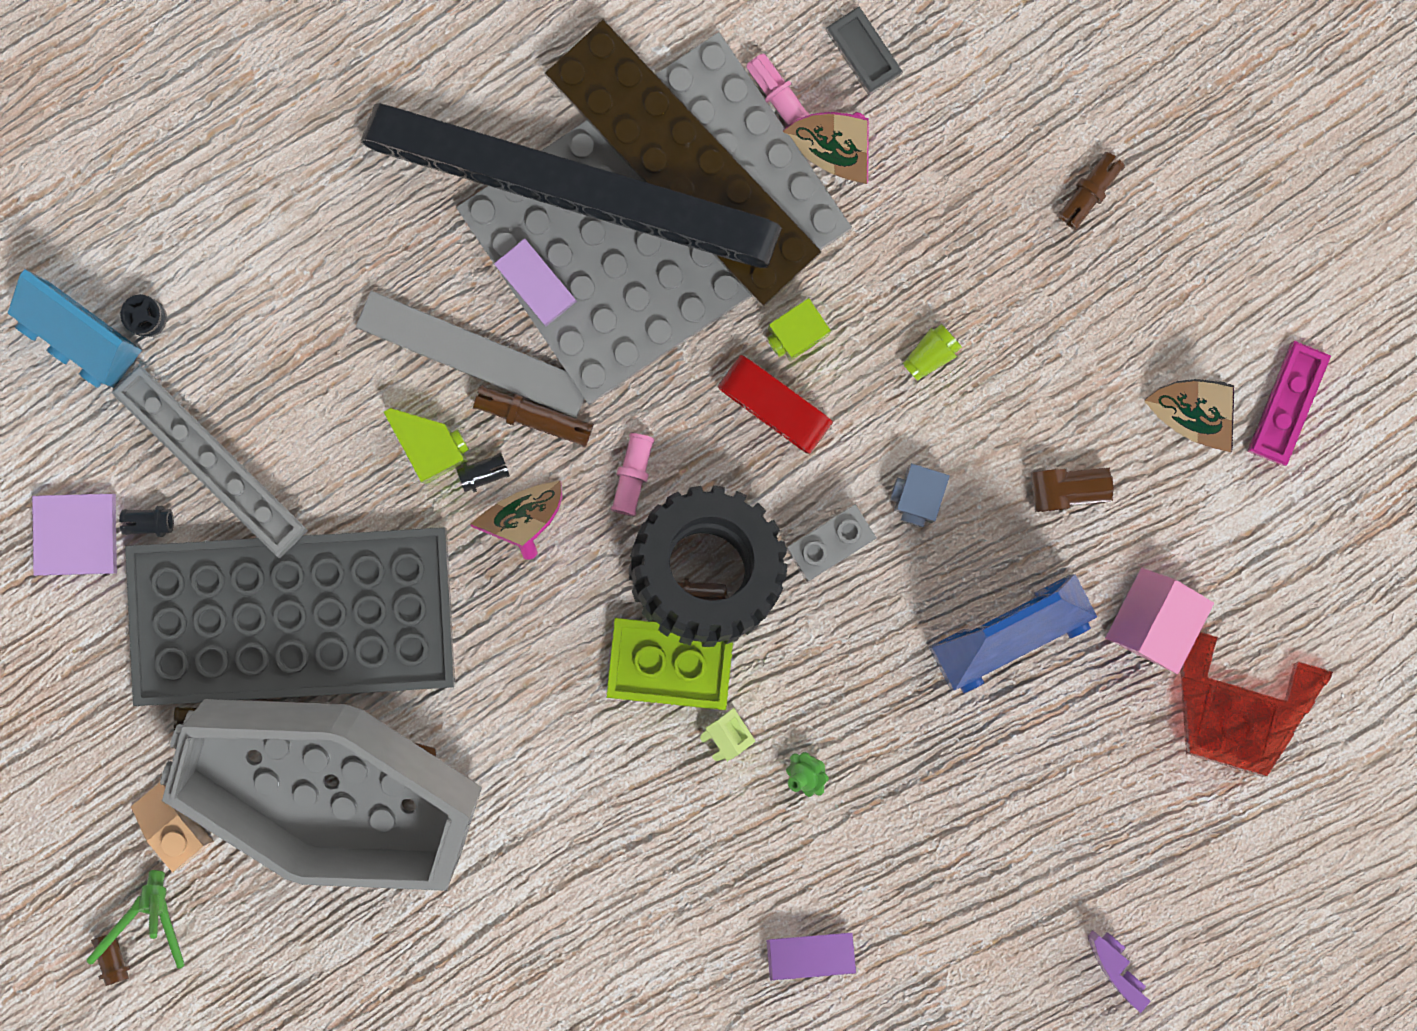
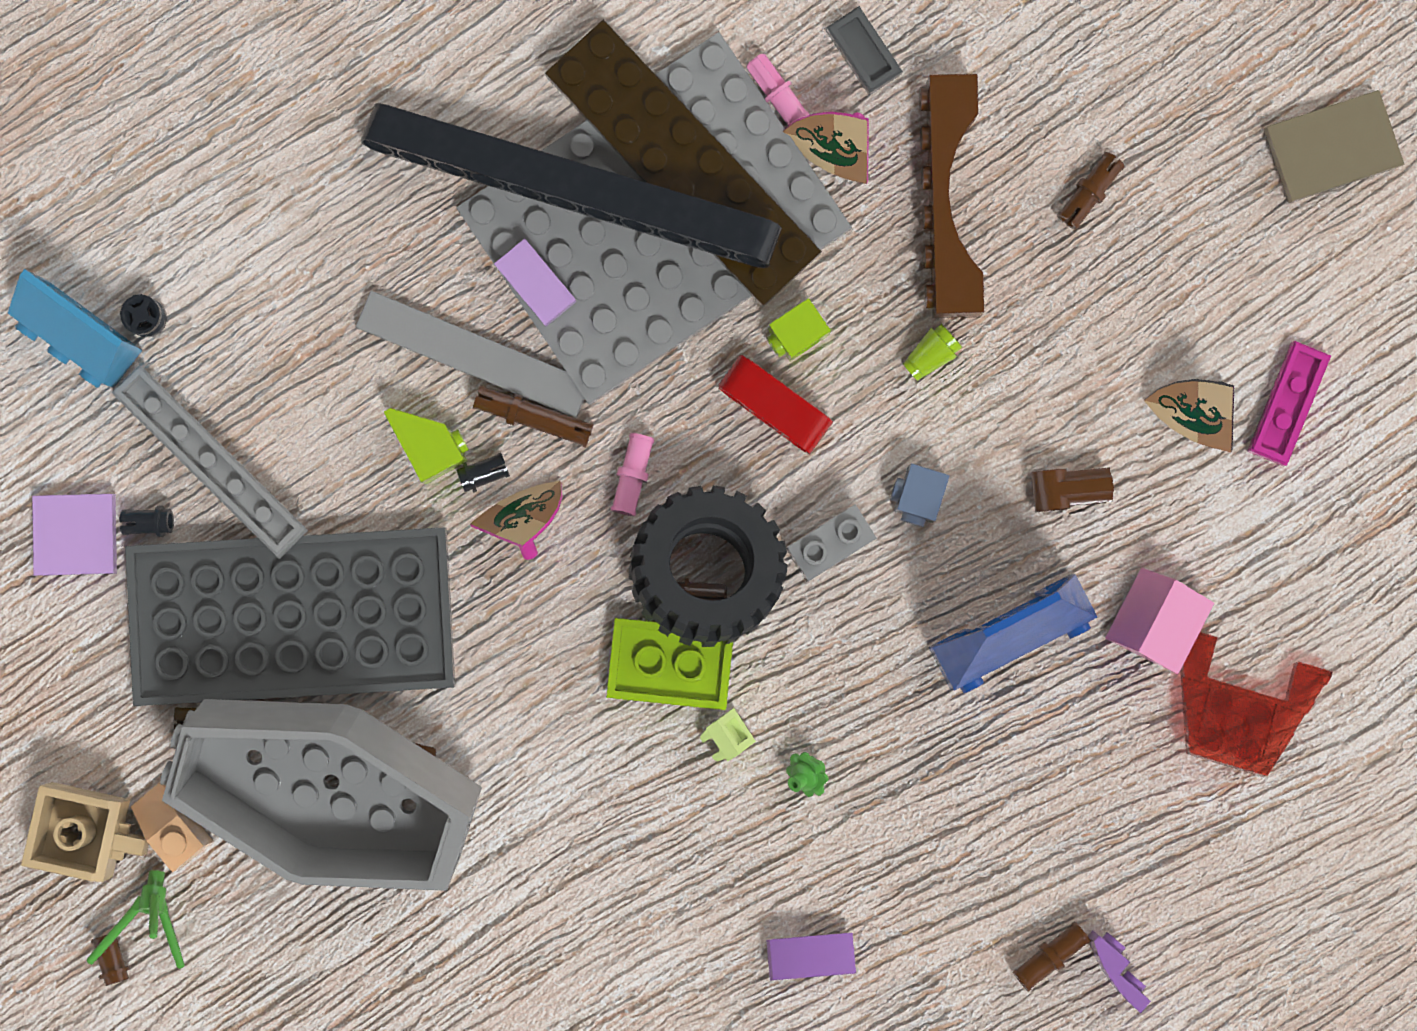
(101, 820): none -> tan hinge
(955, 278): none -> reddish brown arch
(1051, 956): none -> reddish brown pin
(1334, 146): none -> dark tan tile

